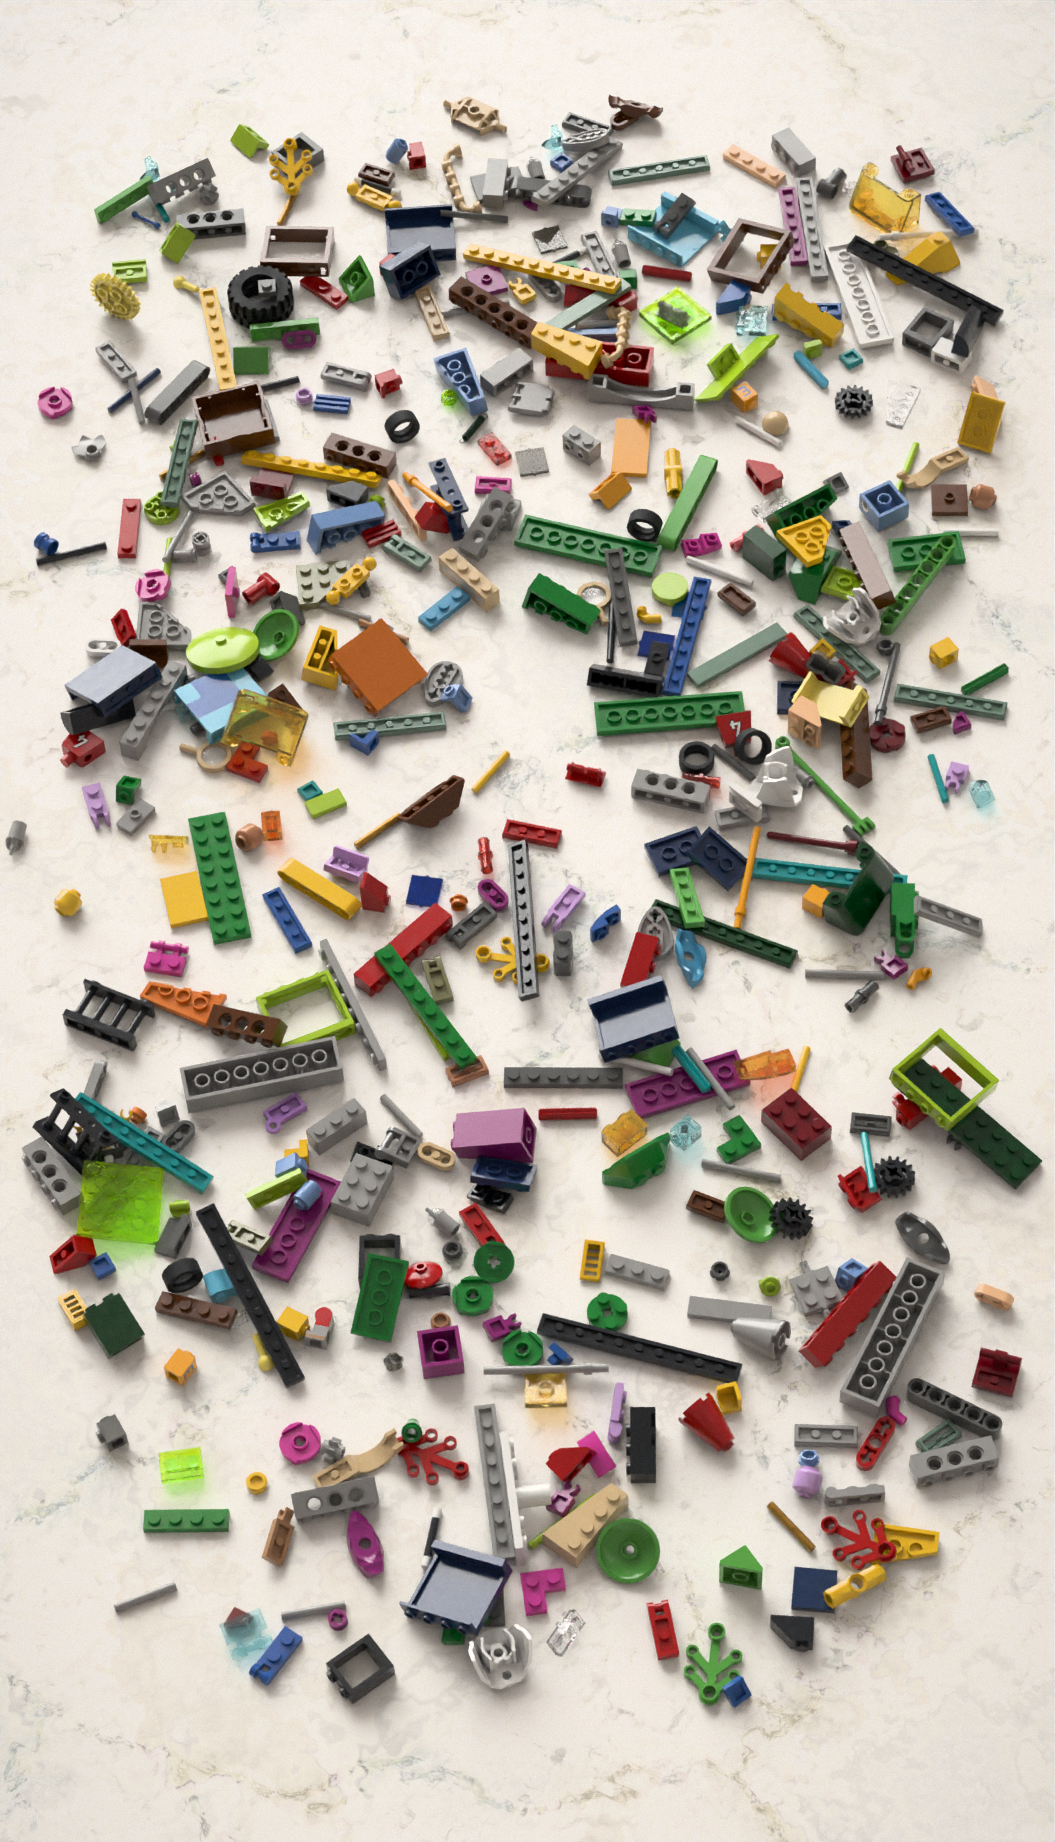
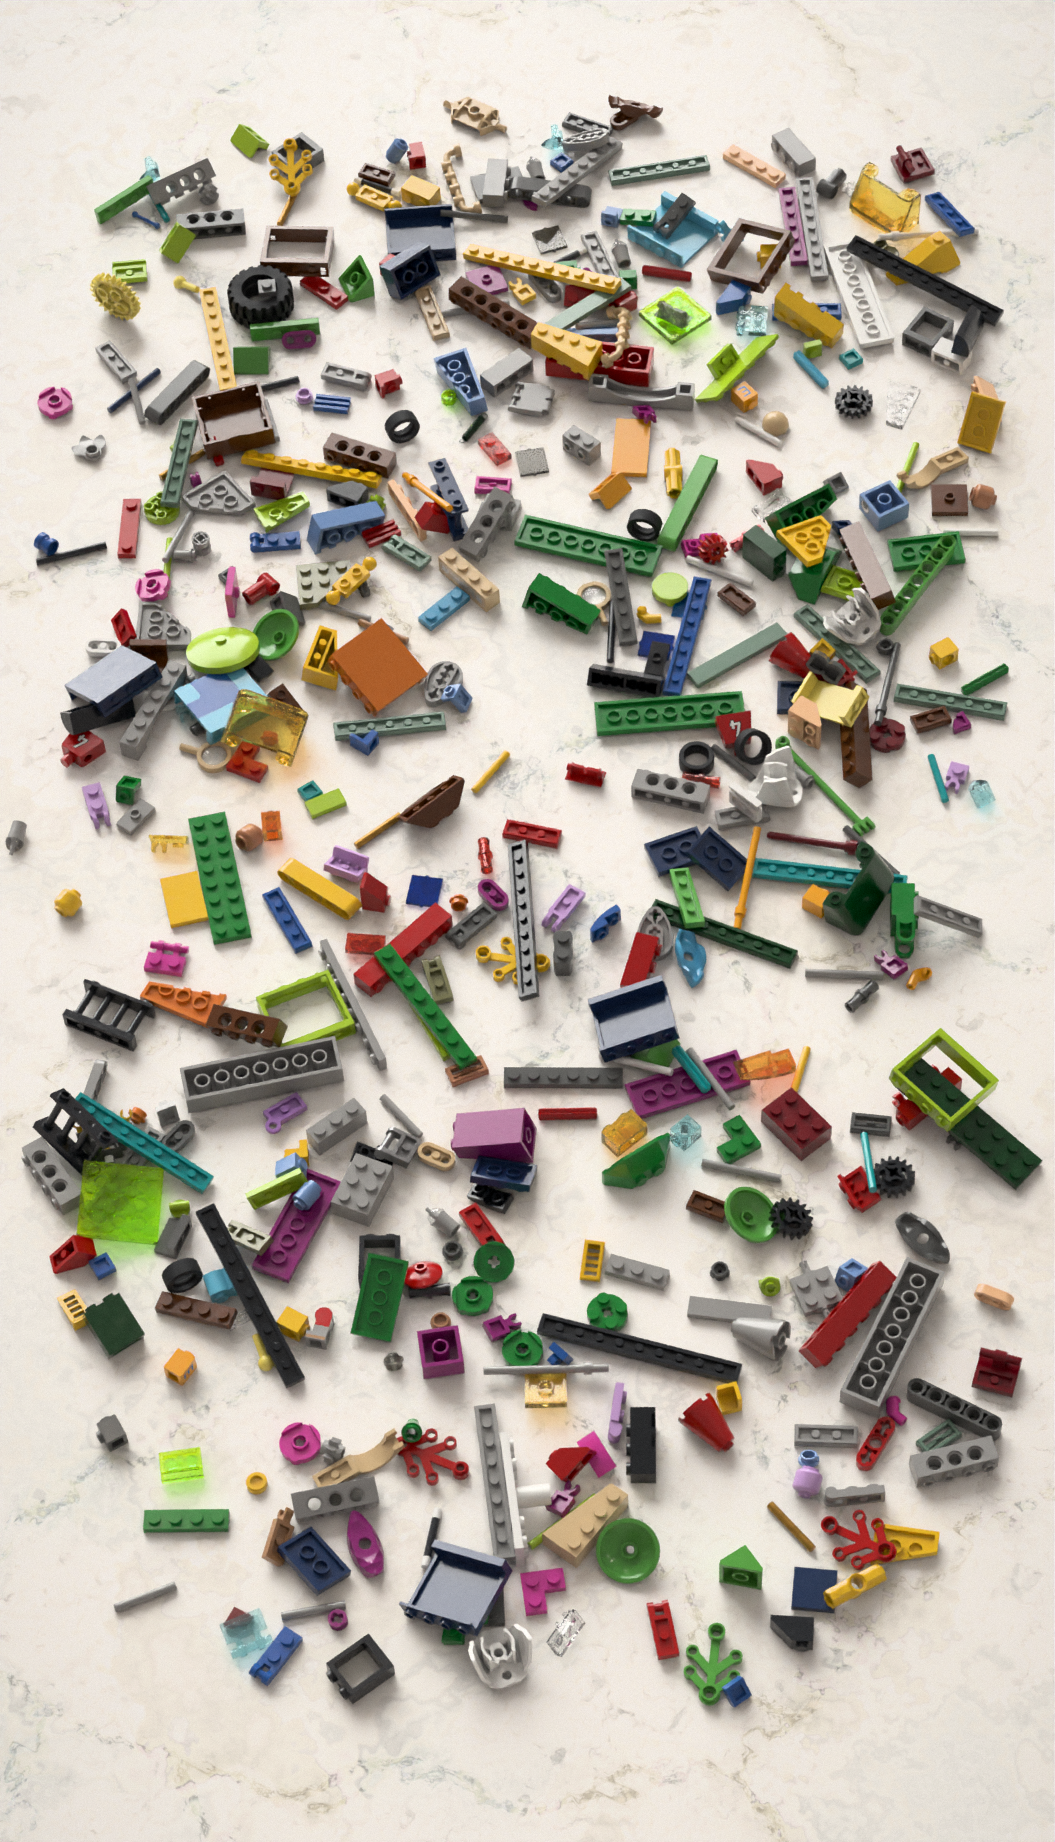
(314, 1561): none -> dark blue plate
(364, 943): none -> clear red plate
(420, 192): none -> yellow brick
(716, 542): none -> red gear

